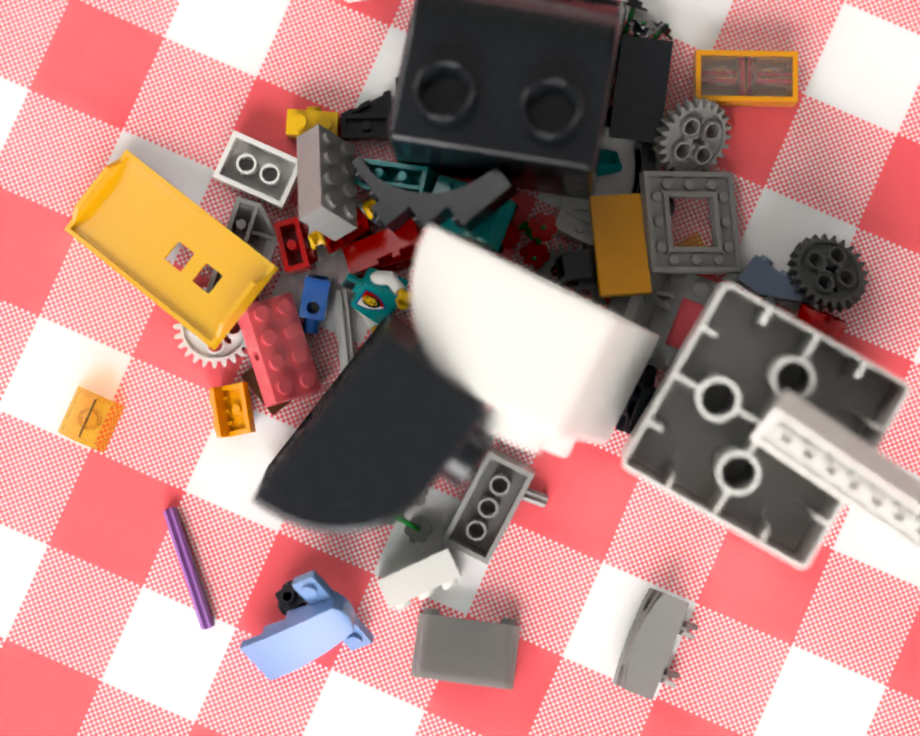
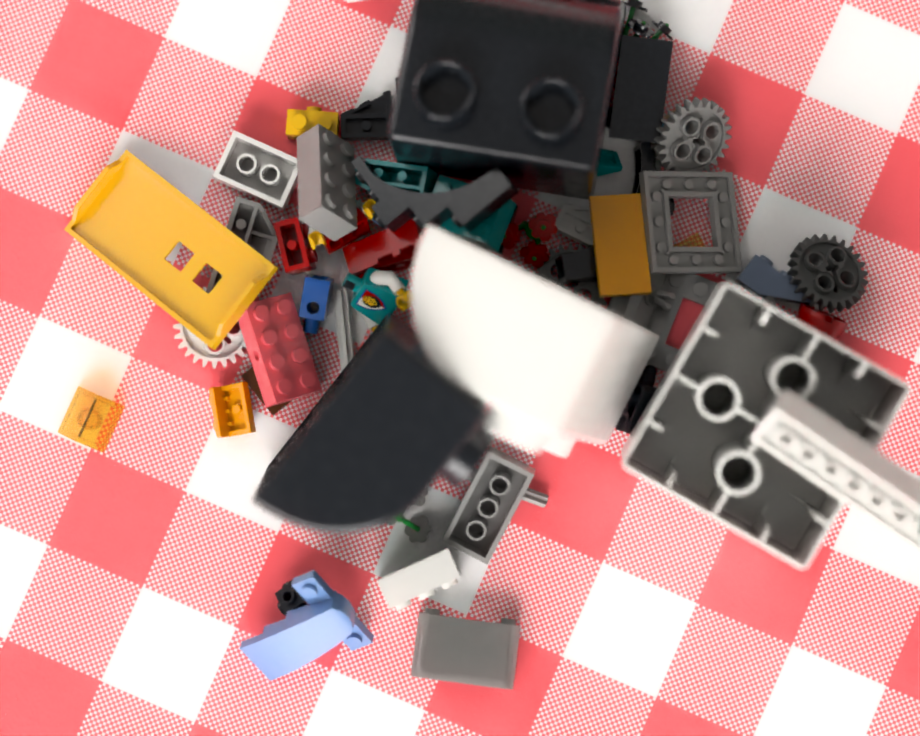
(188, 568): medium lavender axle -> none
(650, 644): light grey piece -> none
(746, 77): clear brick -> none

